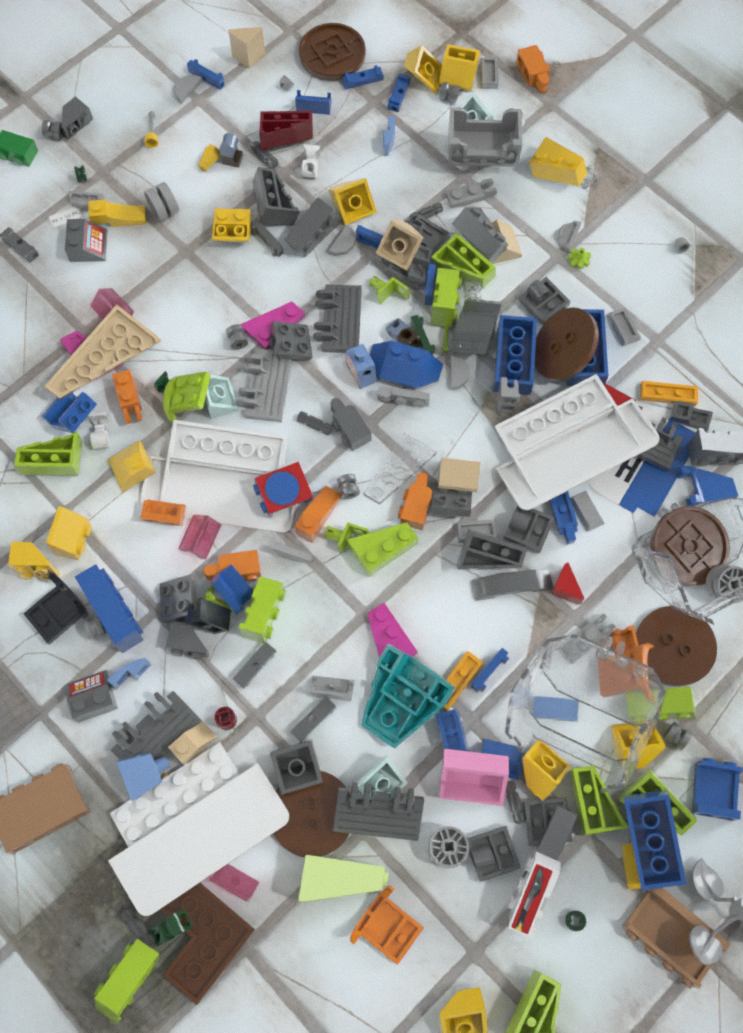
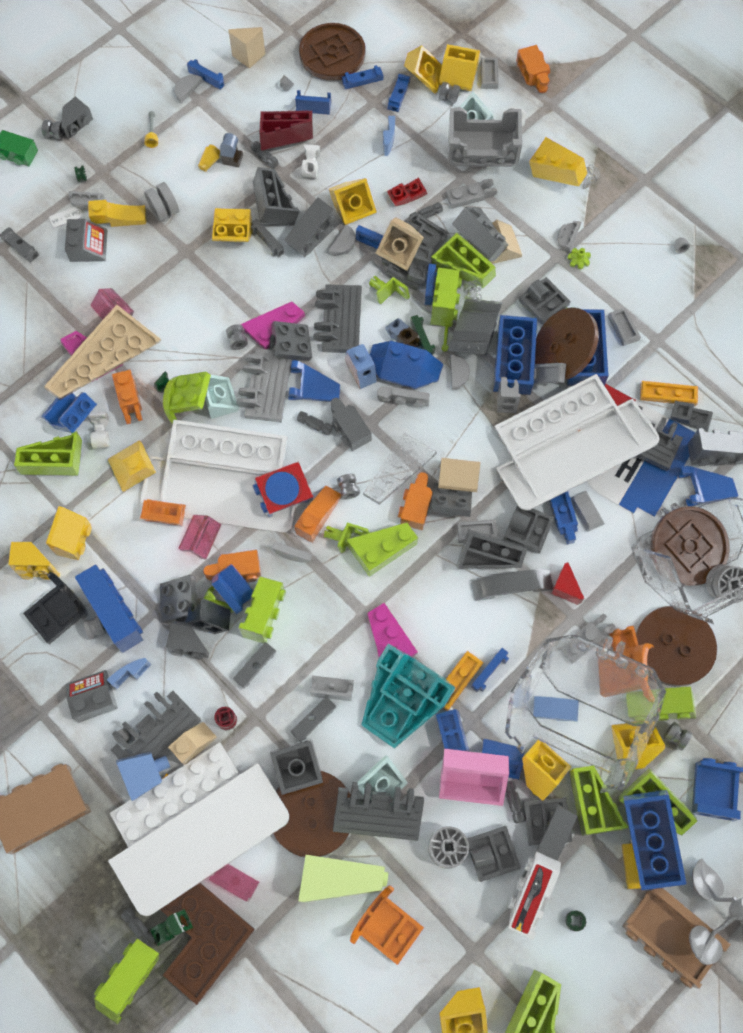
(313, 384): none -> blue flag
(407, 193): none -> red slope
(549, 373): none -> light grey tile

